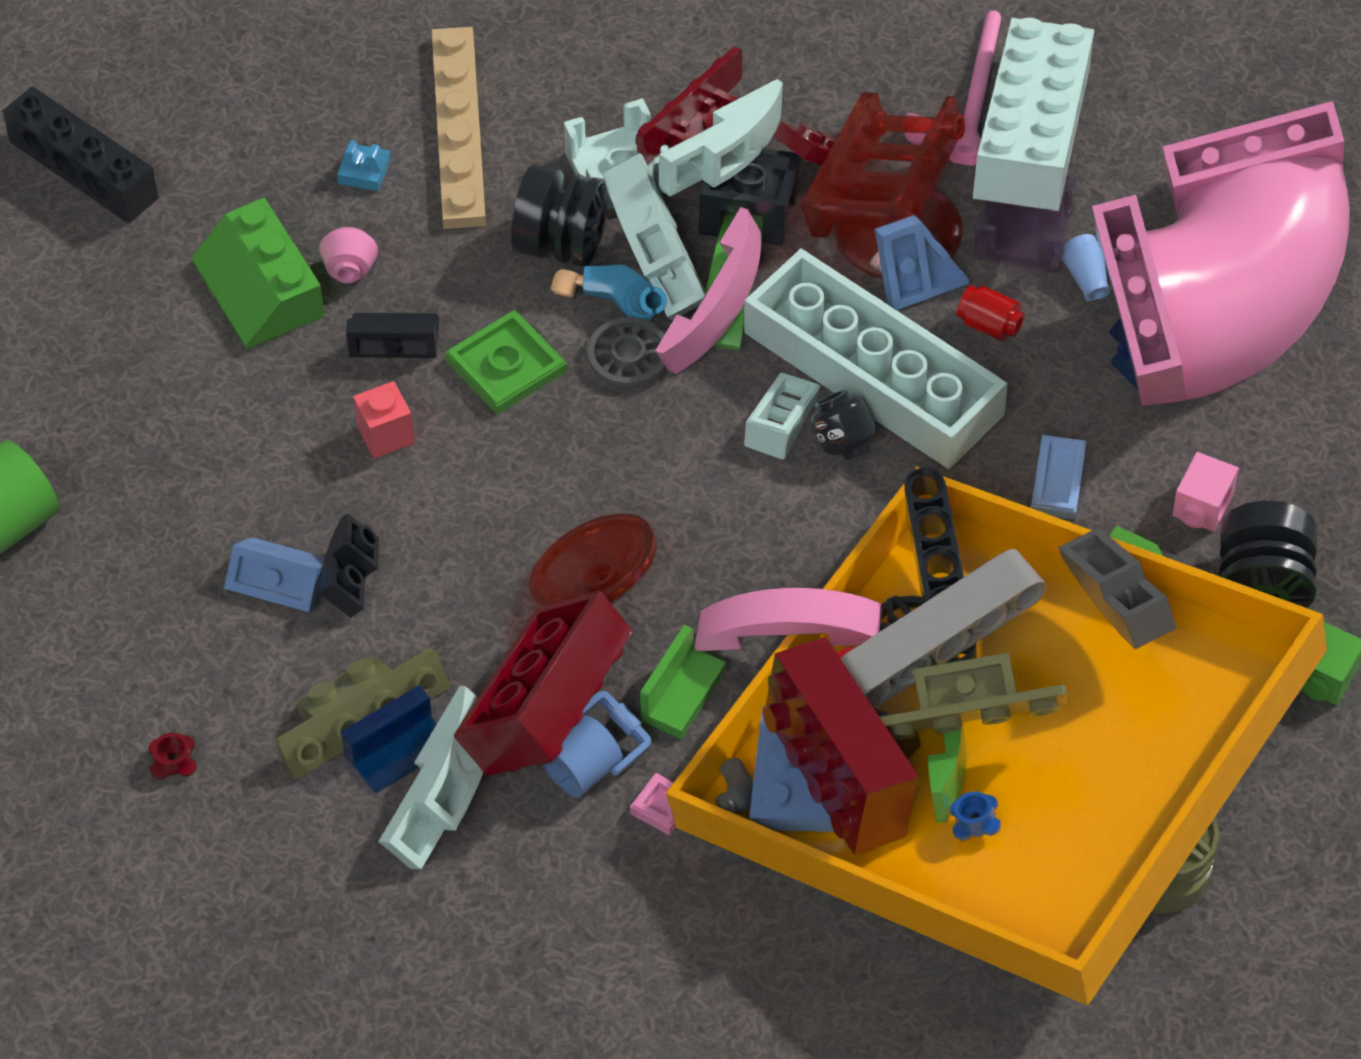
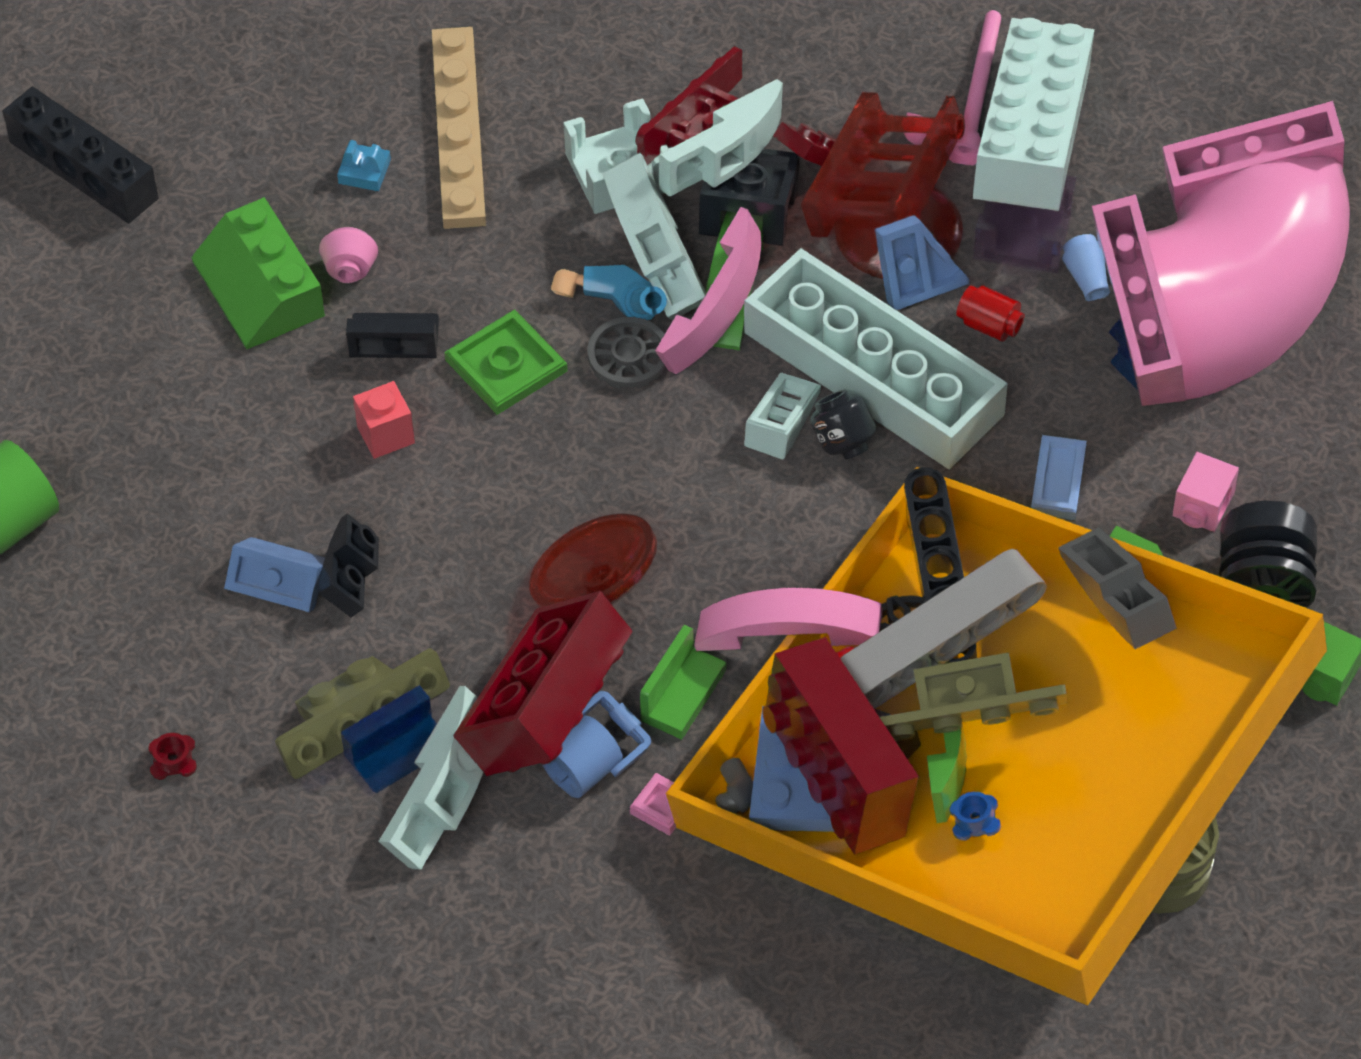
(551, 214): black wheel -> none

